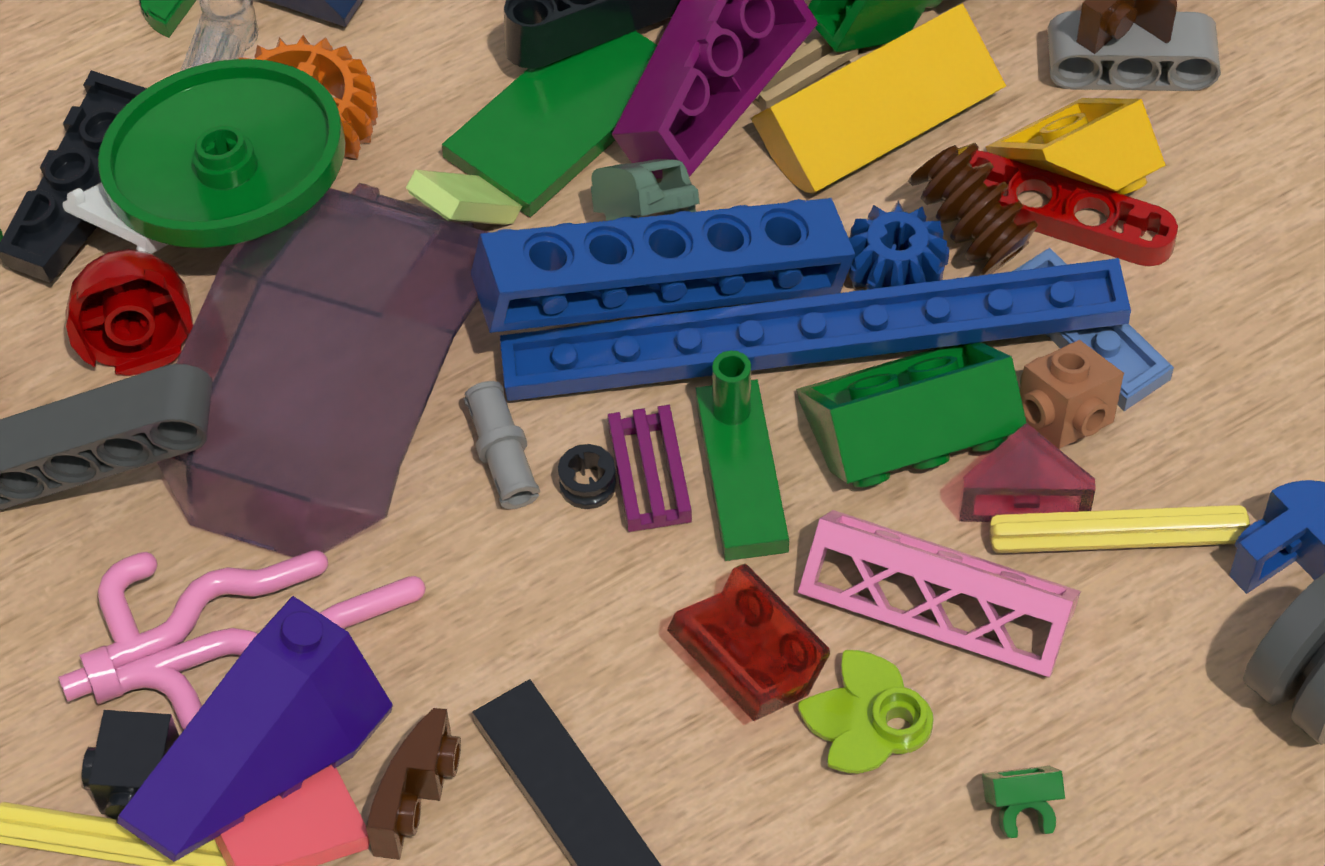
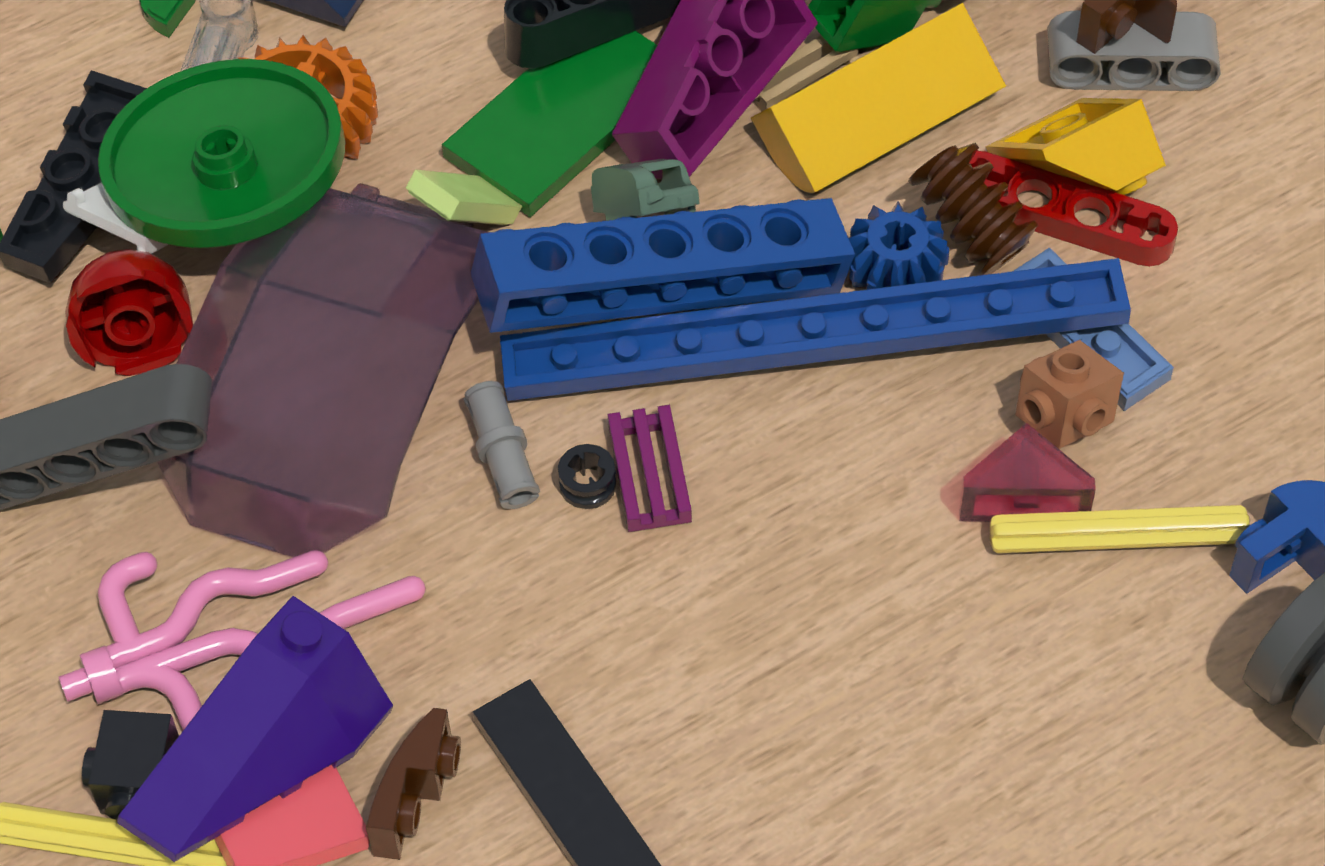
(741, 461): green piece -> none
(751, 644): clear red bracket -> none
(859, 714): lime plate -> none
(914, 411): green slope -> none
(946, 568): bright pink fence -> none
(1022, 790): green tile -> none

